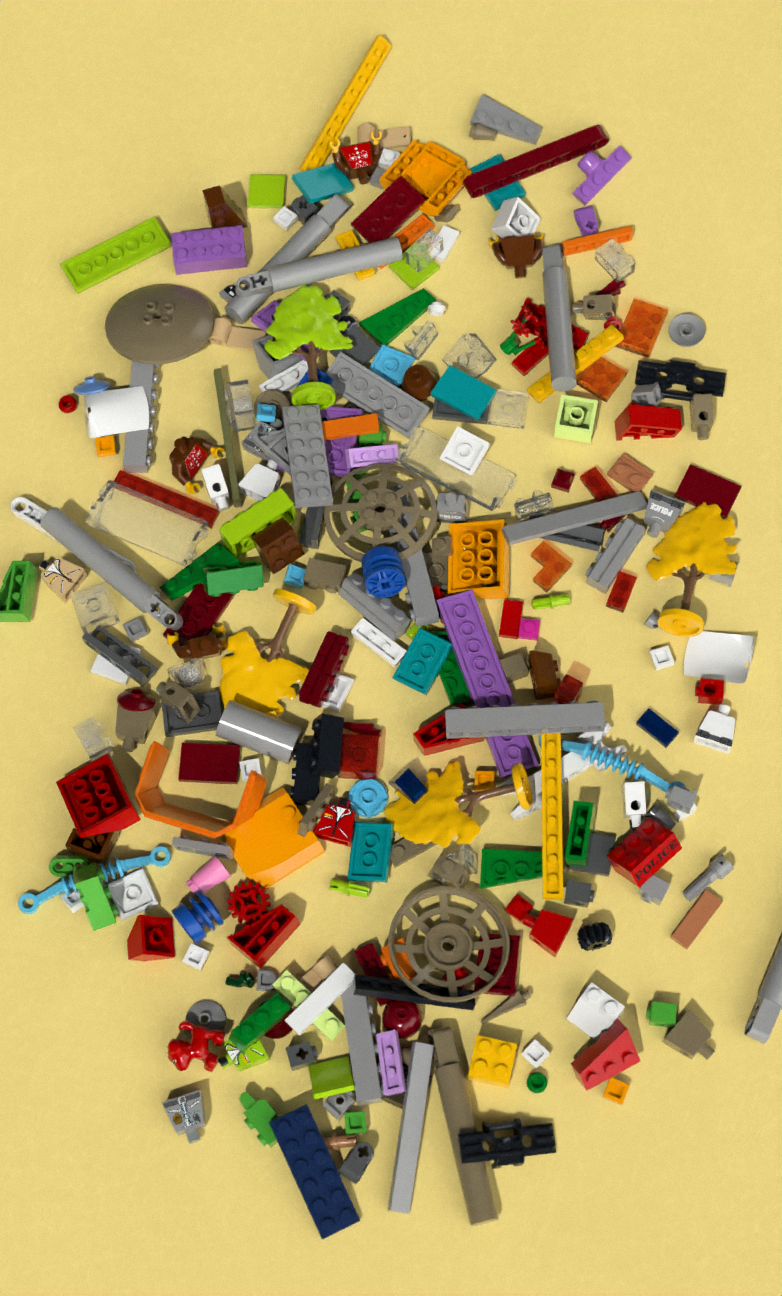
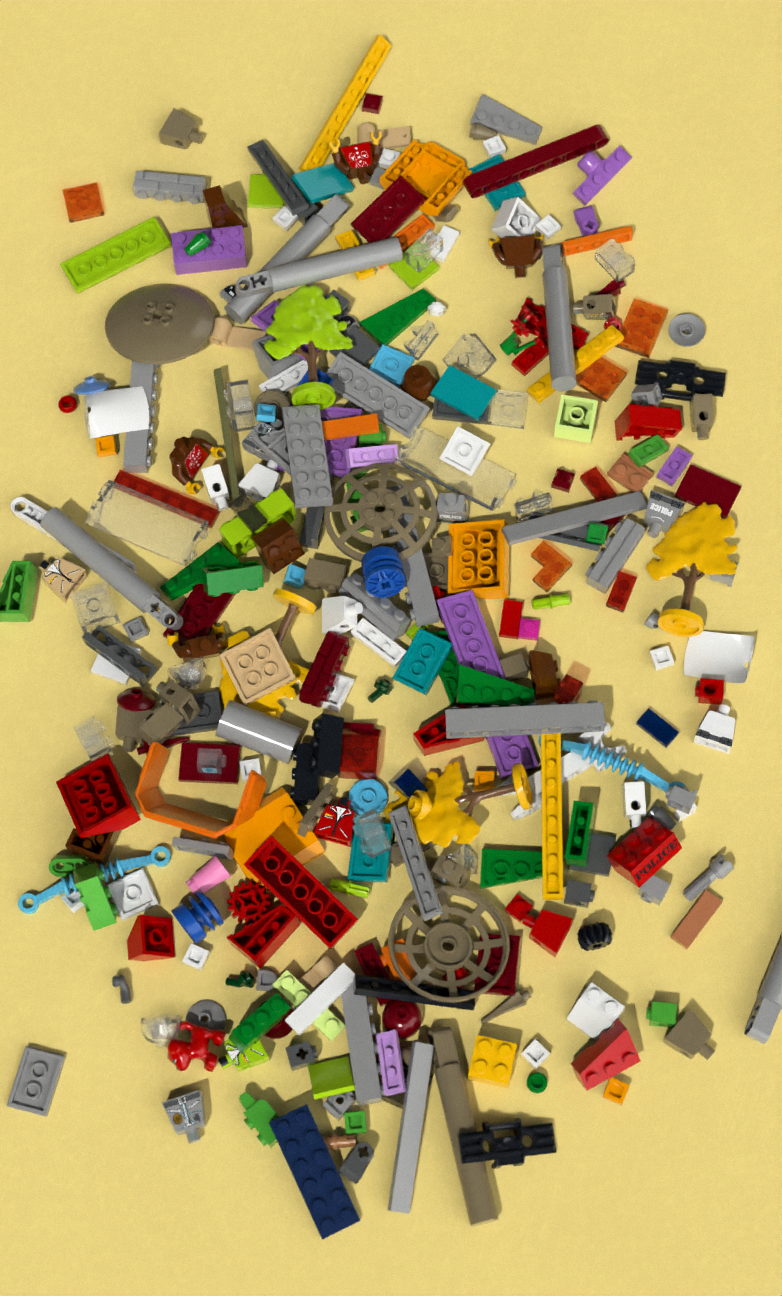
(36, 1081): none -> light grey tile
(83, 202): none -> clear orange plate
(124, 988): none -> dark grey arm
(160, 725): none -> dark tan brick
(161, 1029): none -> clear cylinder
(168, 743): none -> dark red piece
(169, 187): none -> light grey brick
(180, 131): none -> dark tan torso
(197, 244): none -> green cone
(211, 761): none -> clear brick
(248, 513): none -> clear smoke tile
(257, 667): none -> tan plate
(278, 177): none -> dark grey plate
(301, 892): none -> red brick
(339, 614): none -> white torso
(372, 103): none -> dark red plate
(372, 833): none -> clear brick
(383, 687): none -> dark green plate
(415, 863): none -> light grey tile
(419, 804): none -> yellow plate
(487, 690): none -> green wing
(494, 146): none -> white plate
(548, 227): none -> white plate
(596, 532): none -> green tile
(648, 451): none -> bright green plate
(674, 466): none -> medium lavender plate

